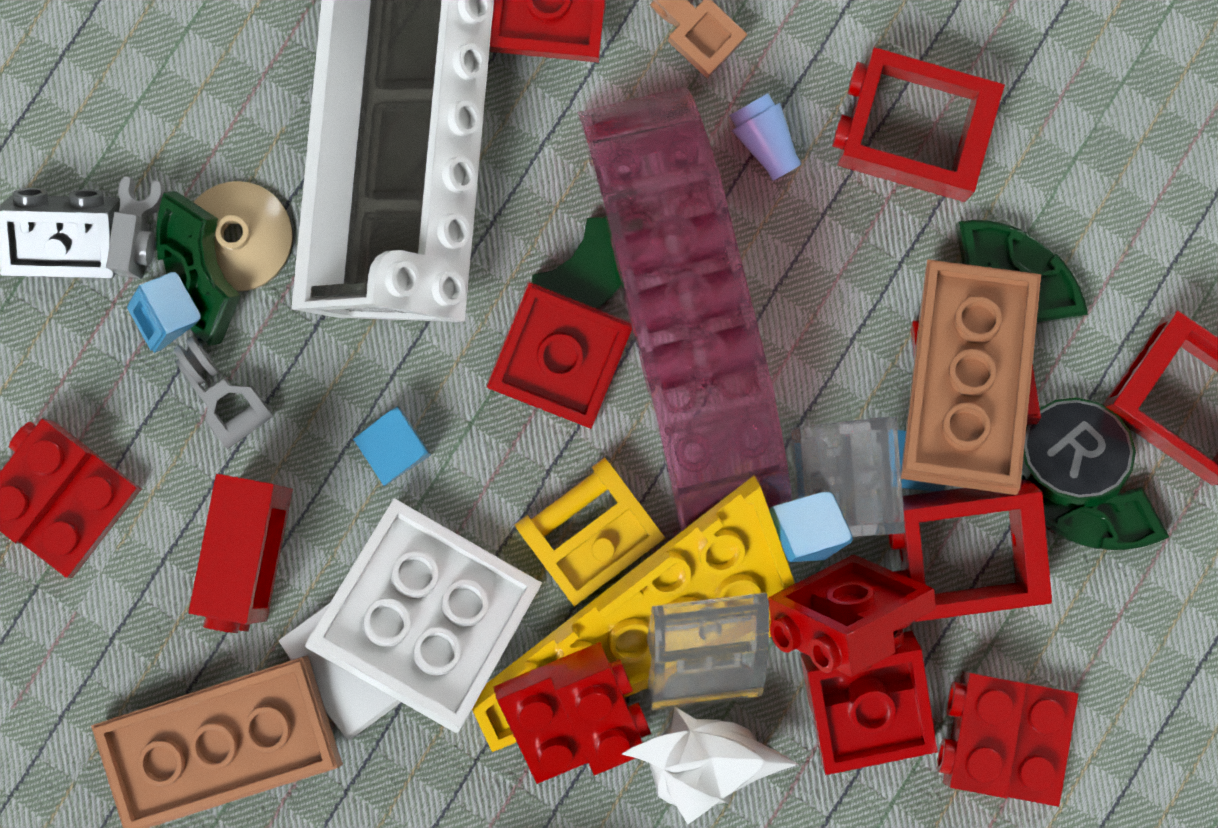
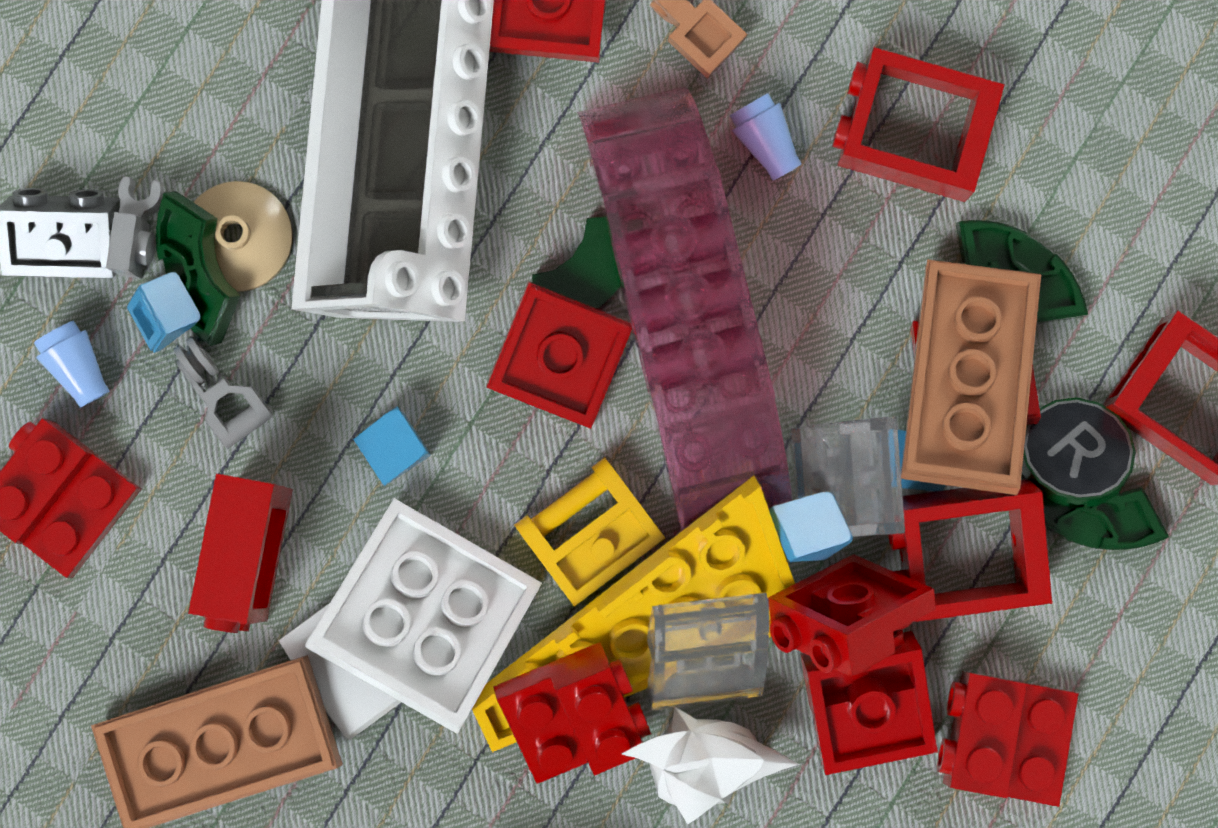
(72, 362): none -> light blue cone

